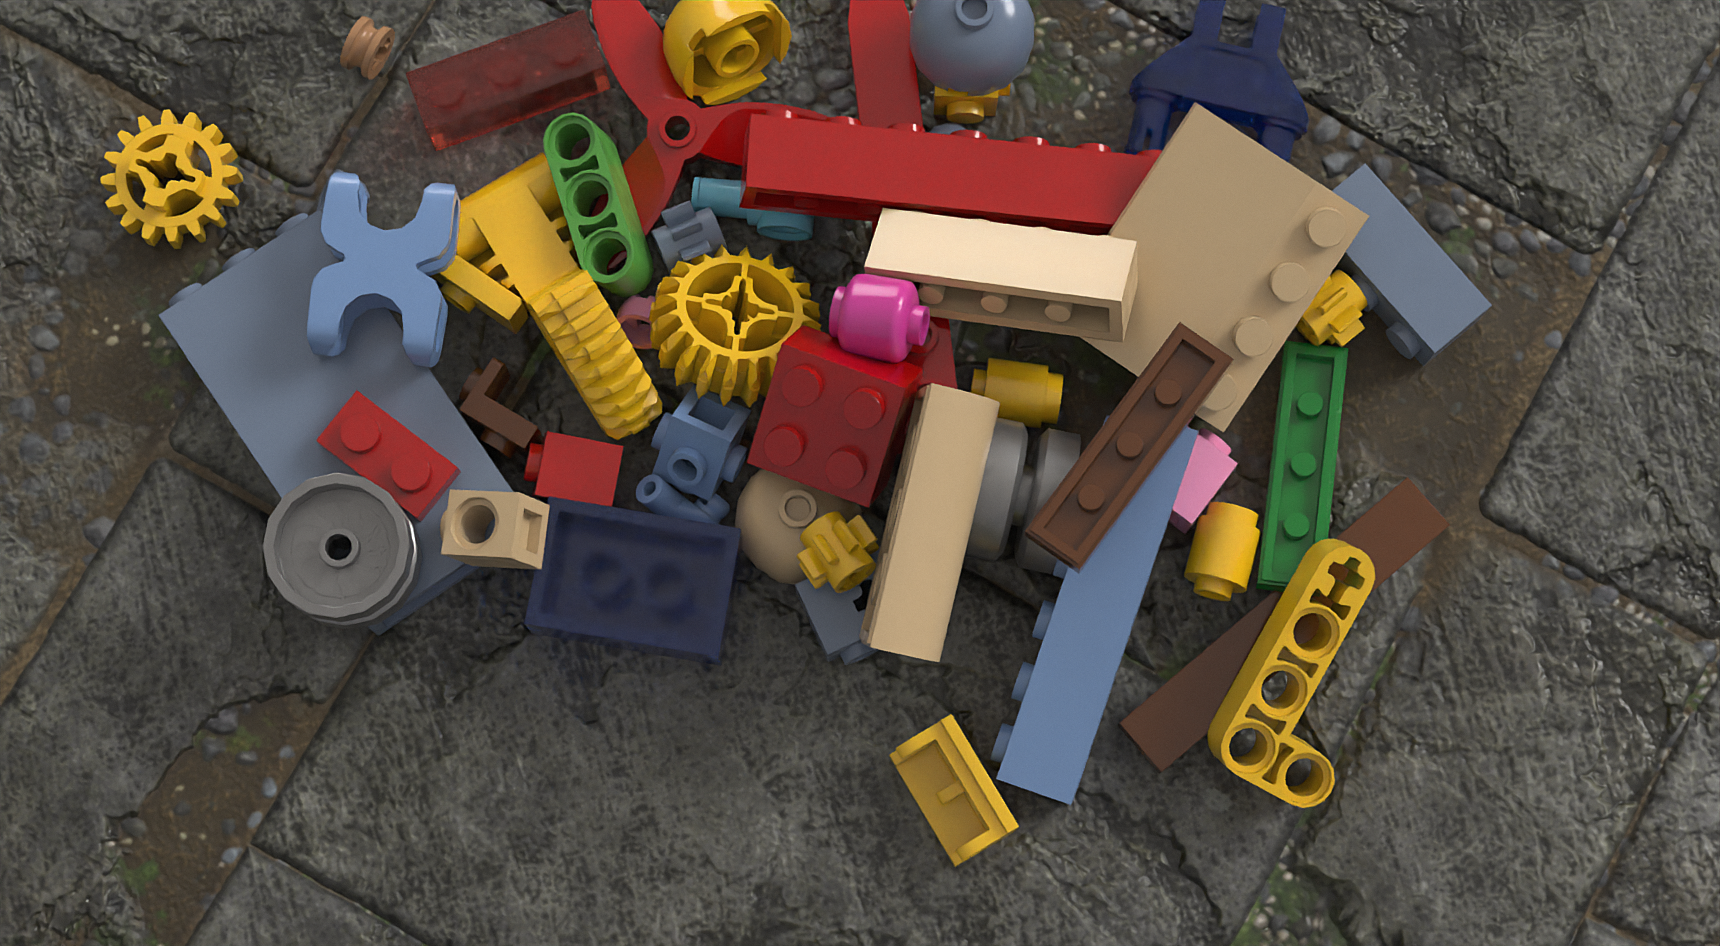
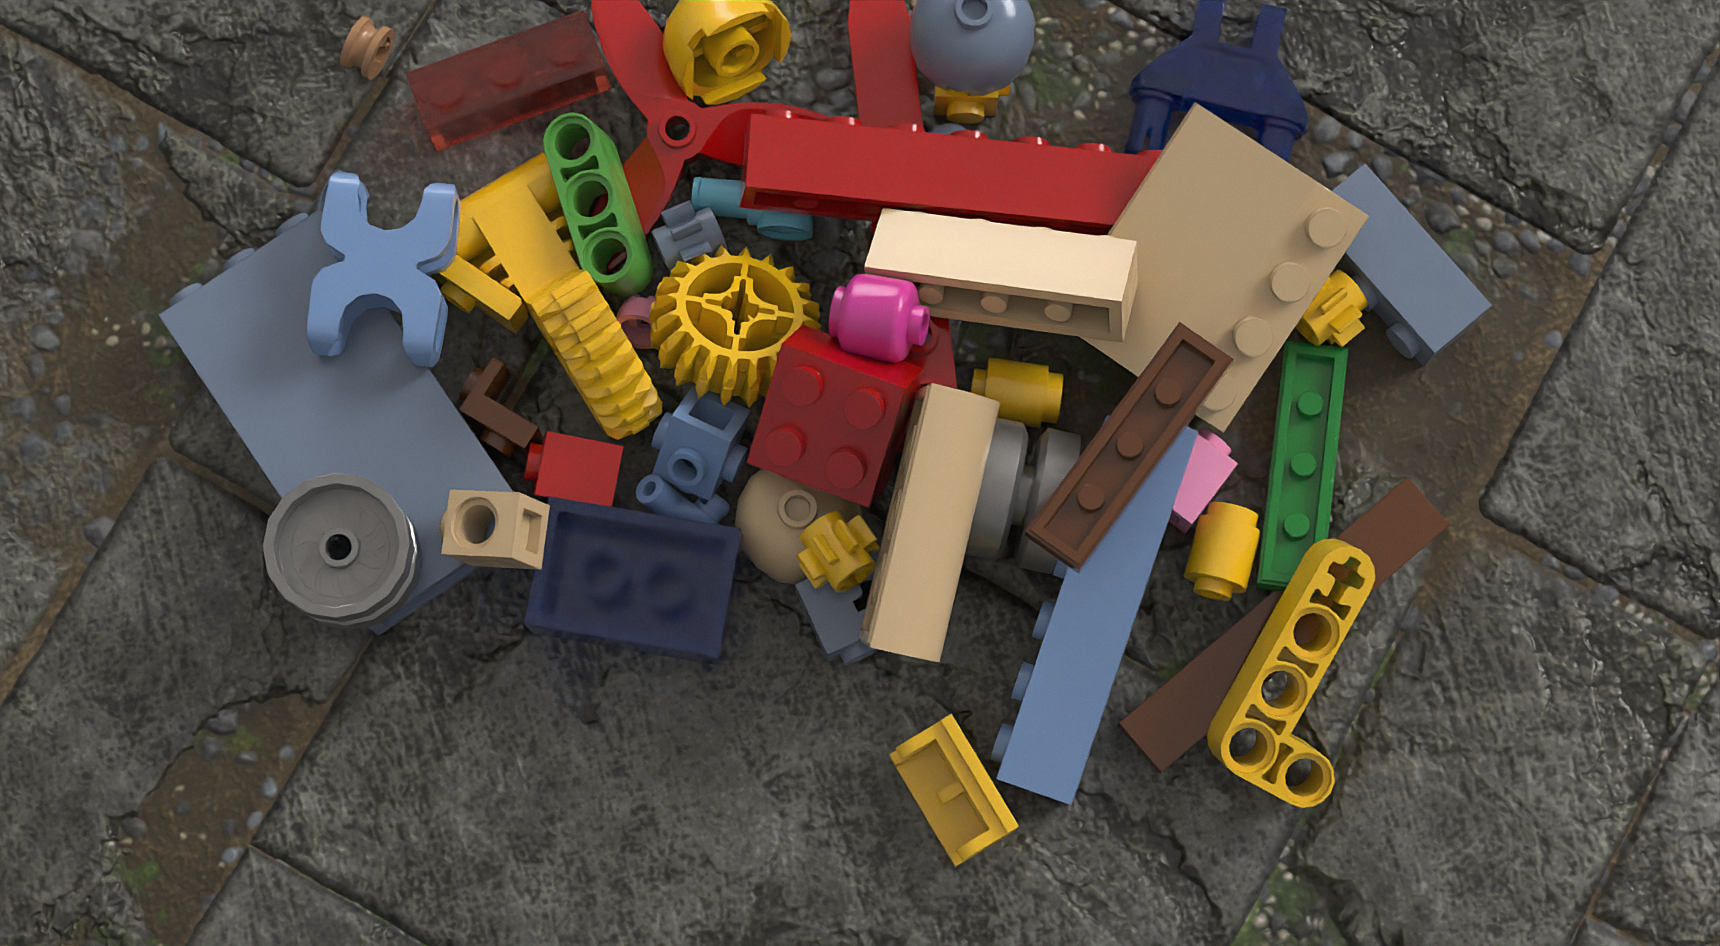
(177, 154): yellow gear -> none
(388, 455): red plate -> none

